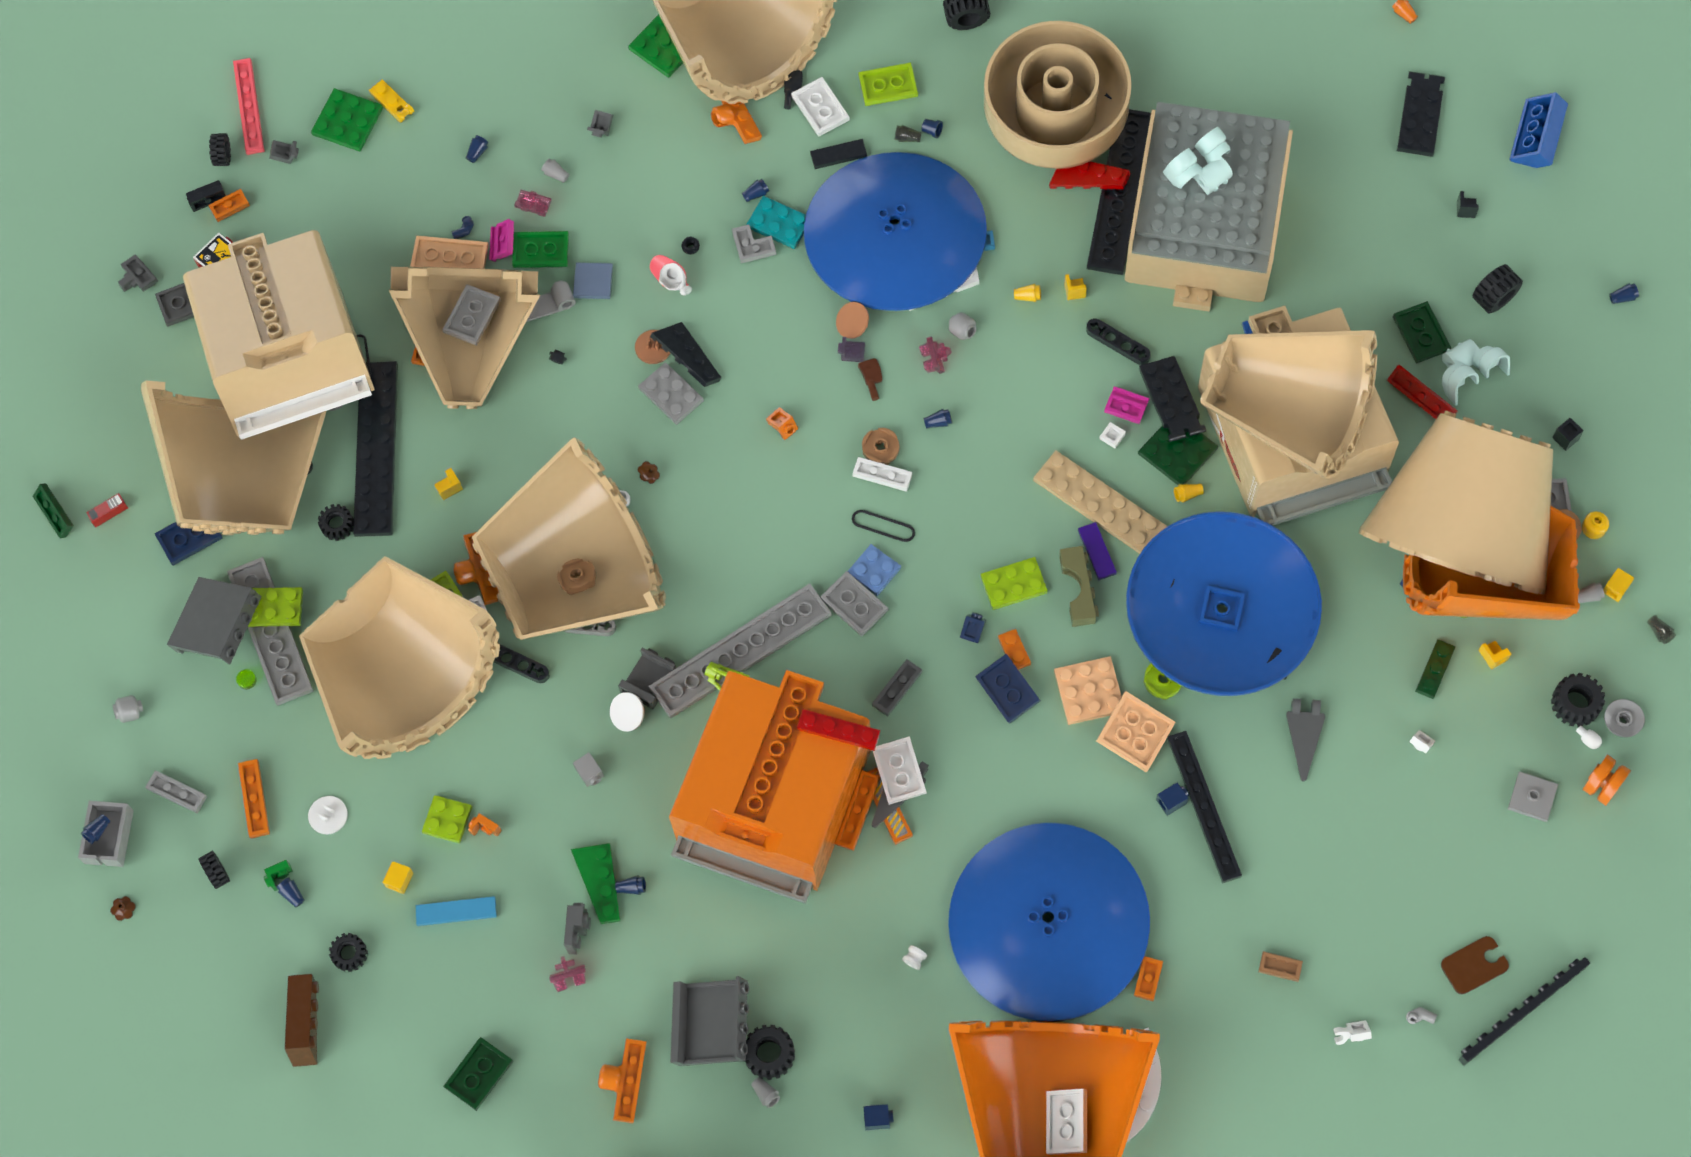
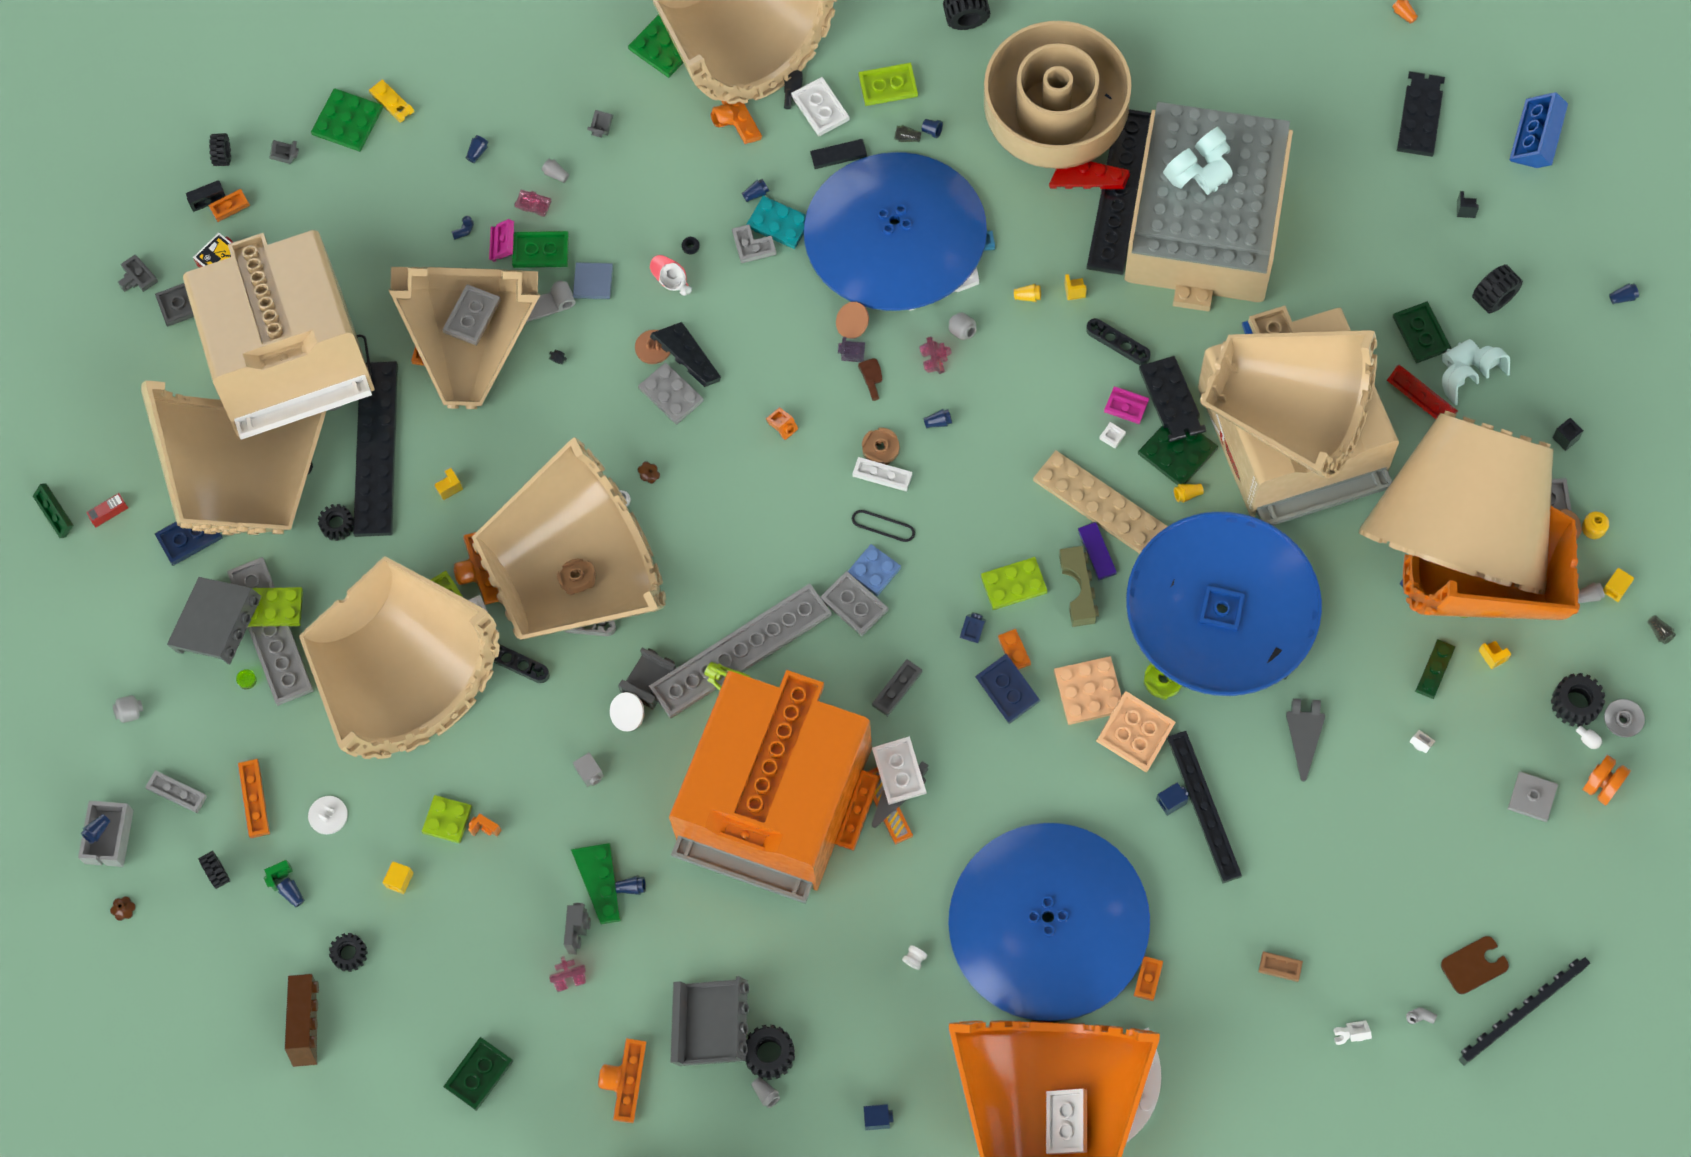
(248, 106): coral tile -> none
(449, 253): light nougat plate -> none
(456, 911): dark azure tile -> none
(838, 729): red plate -> none

